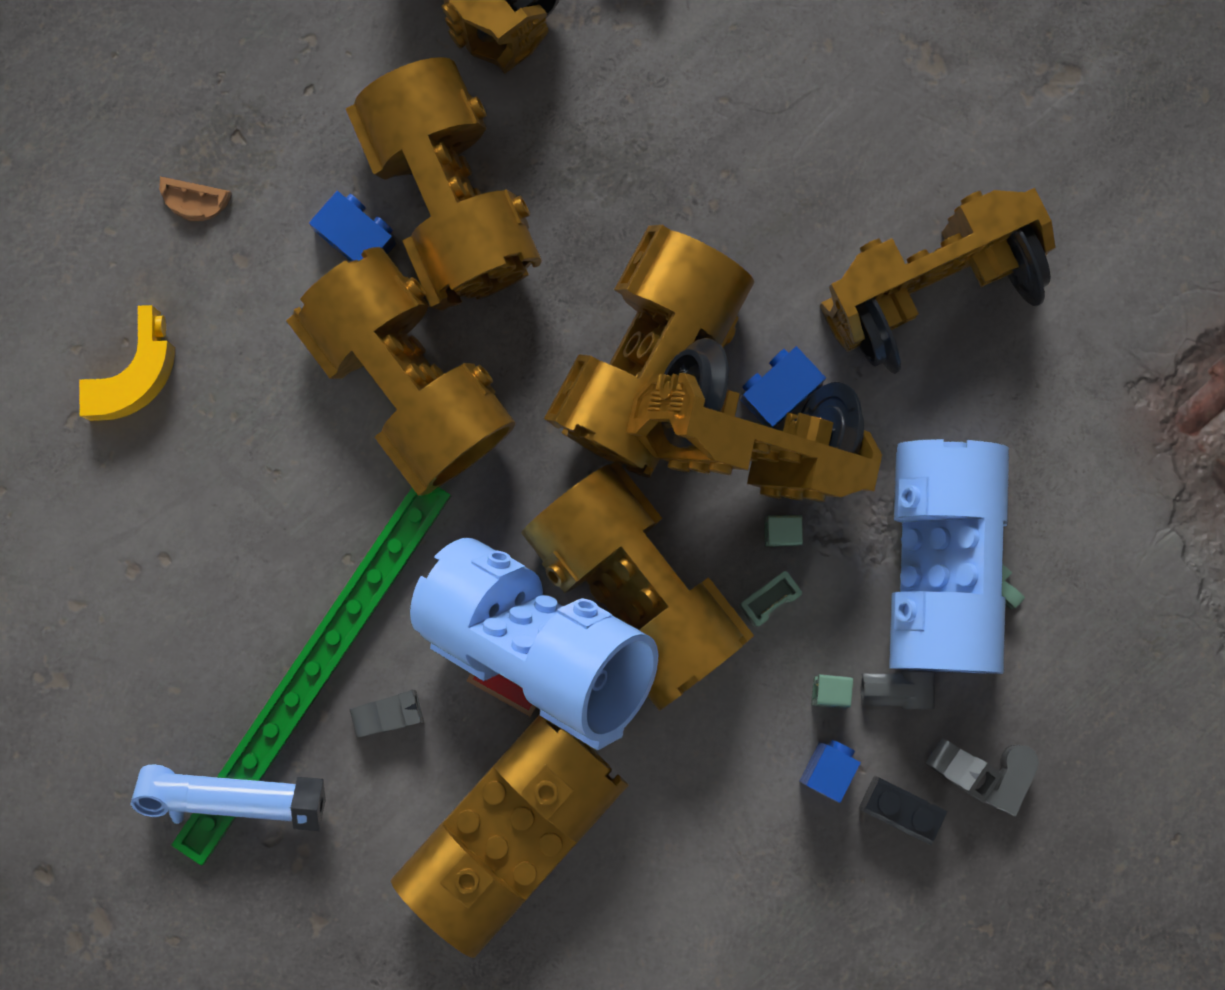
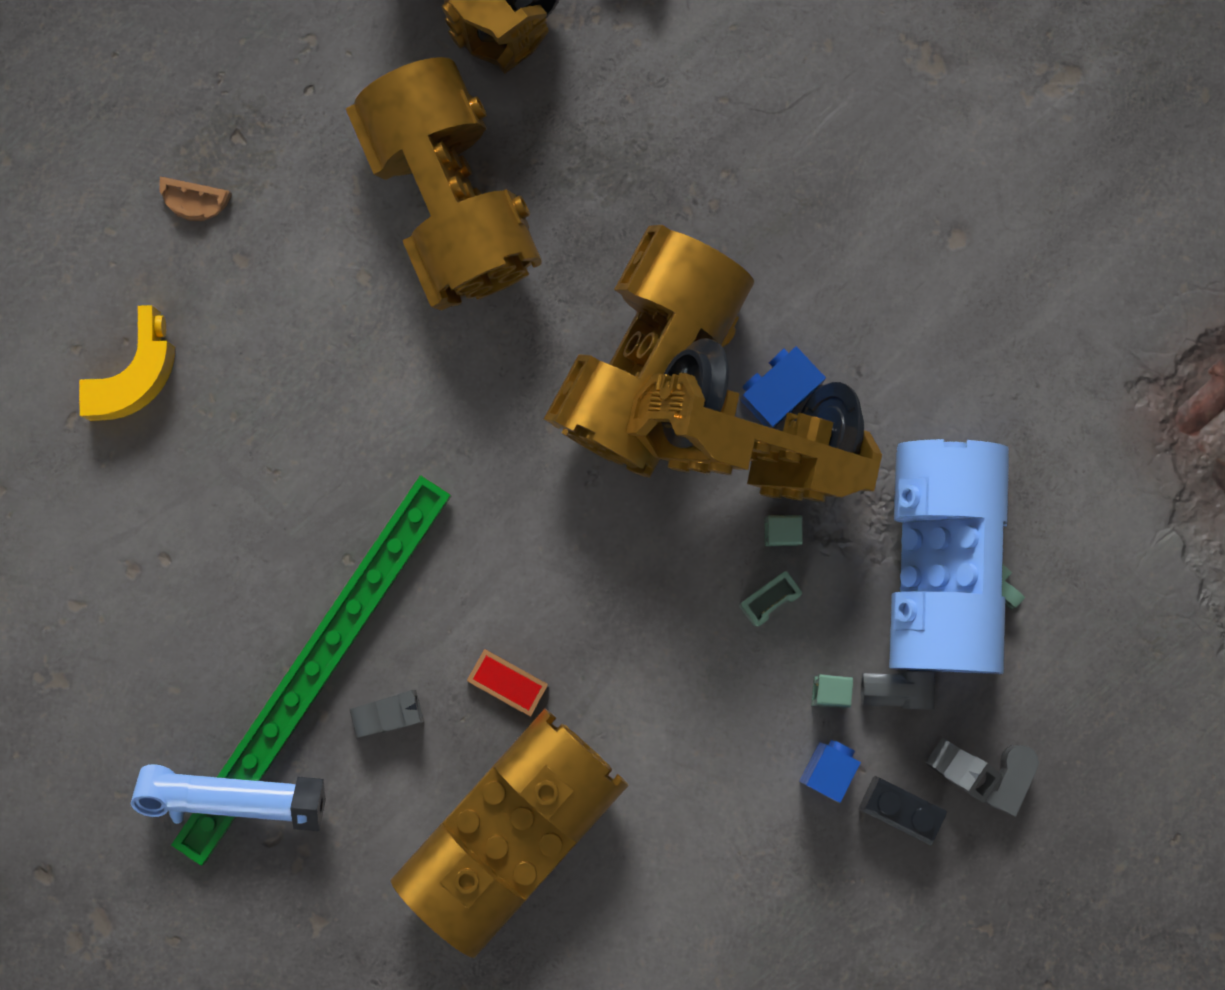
(349, 228): blue brick -> none
(362, 319): pearl gold cylinder -> none
(569, 659): light blue cylinder -> none
(600, 538): pearl gold cylinder -> none
(990, 232): pearl gold piece -> none

